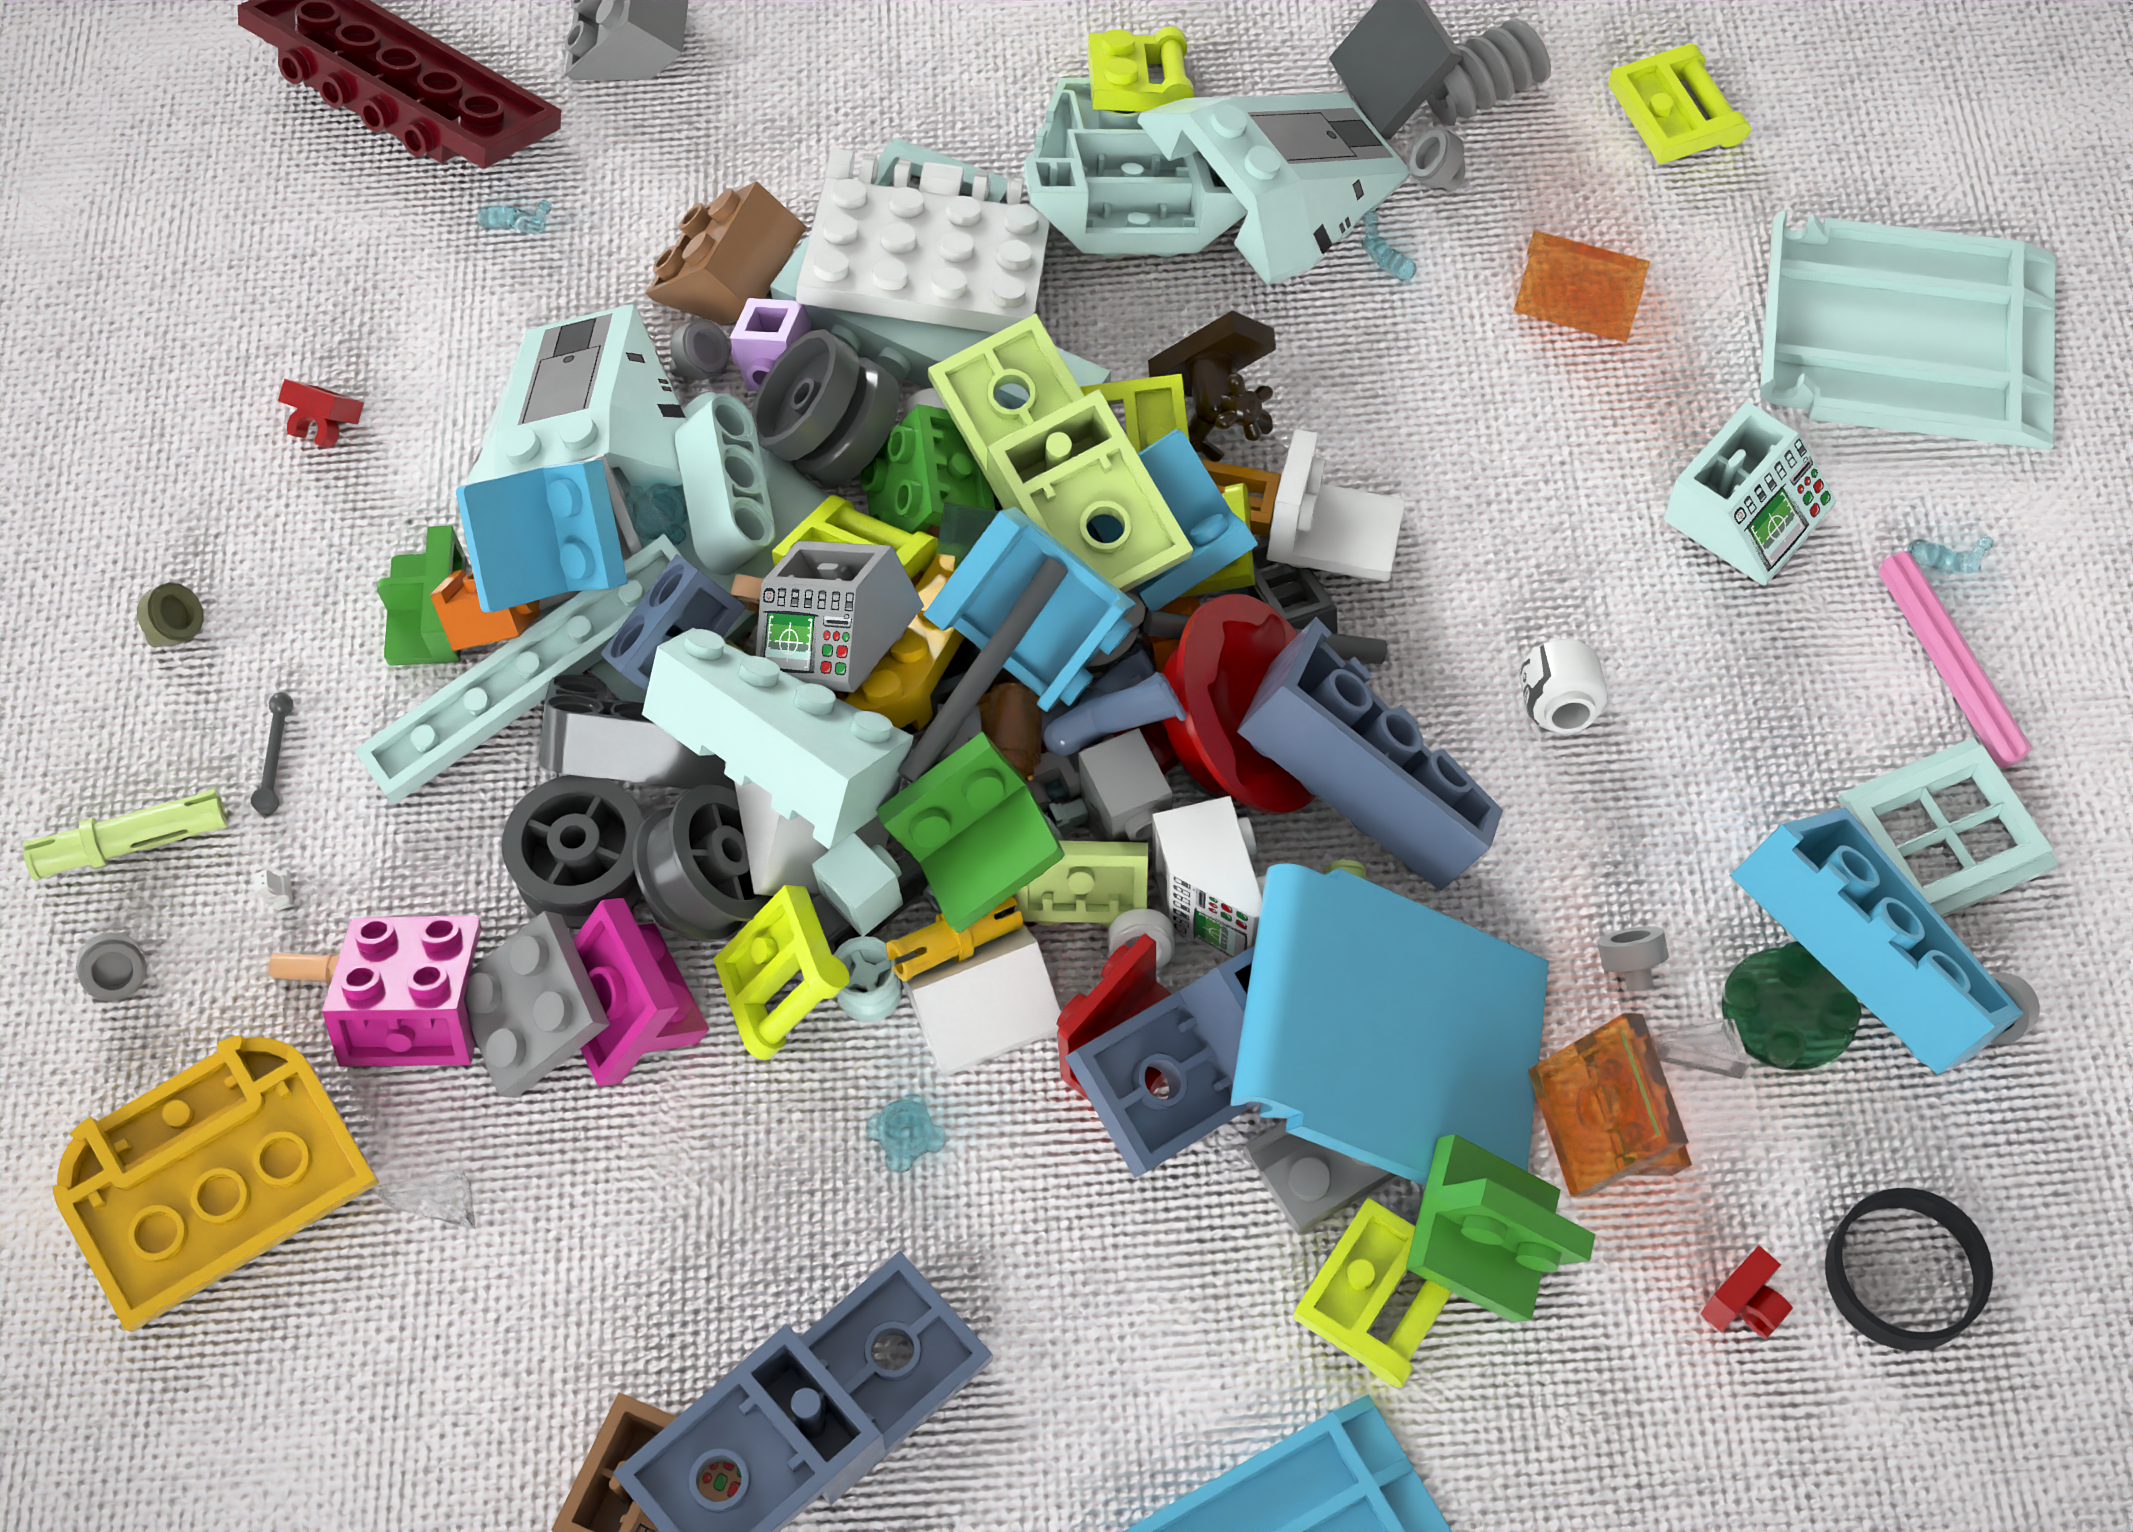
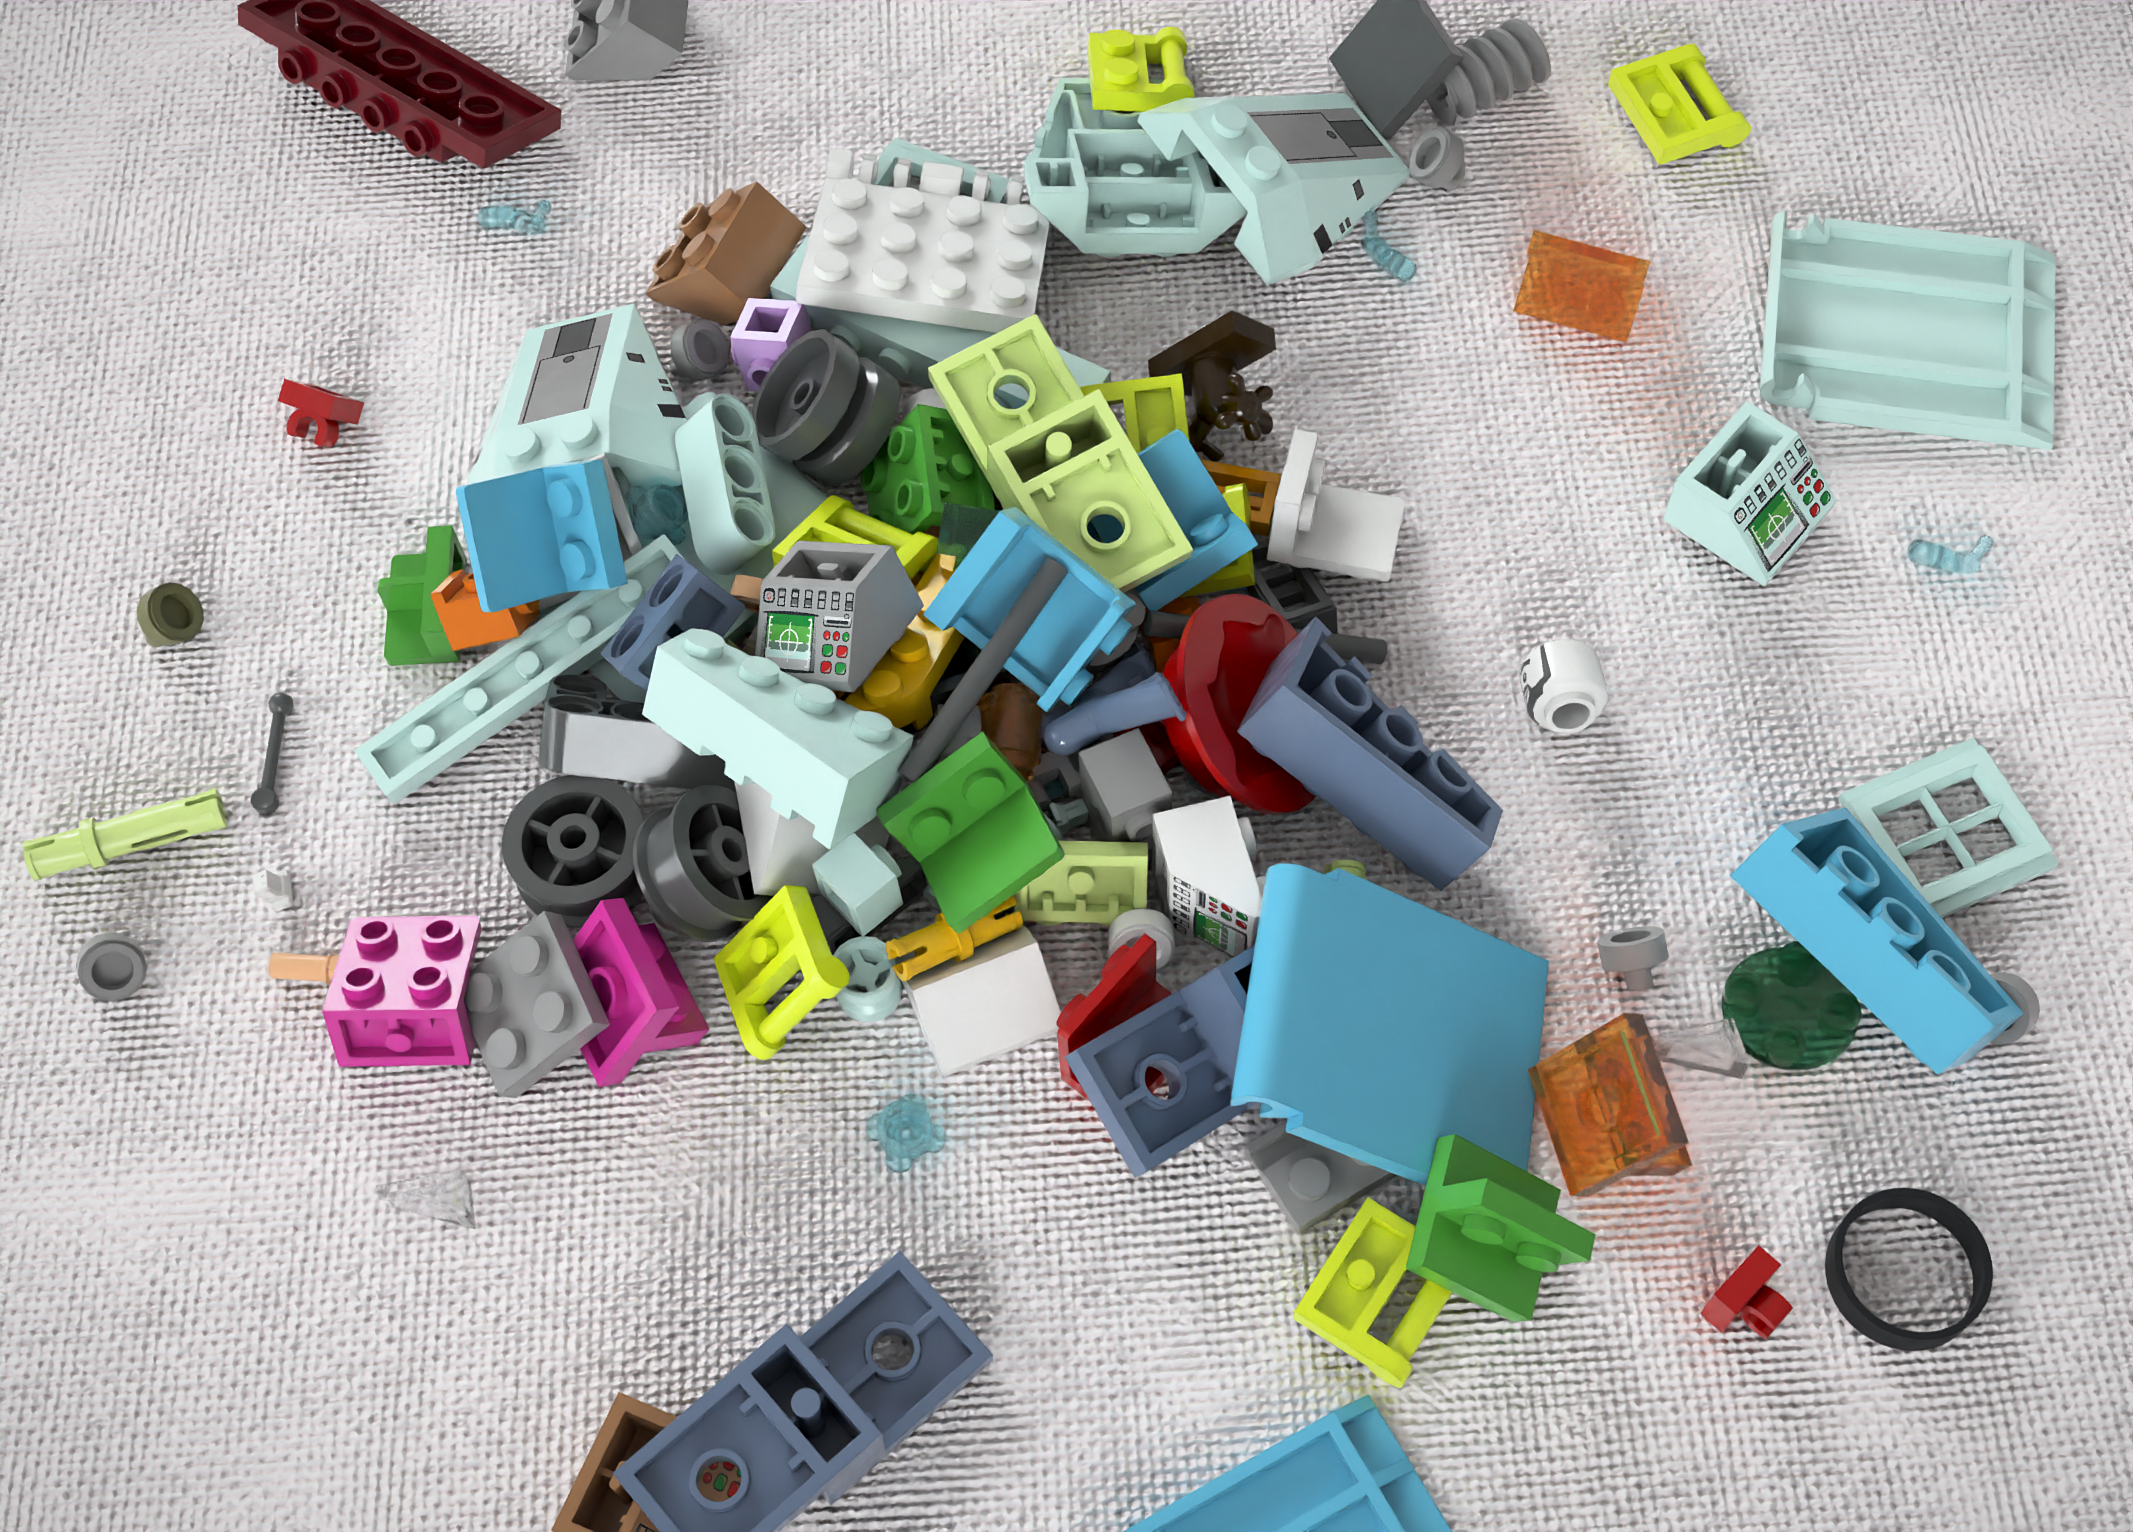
(206, 1175): yellow plate -> none
(1954, 660): bright pink axle -> none

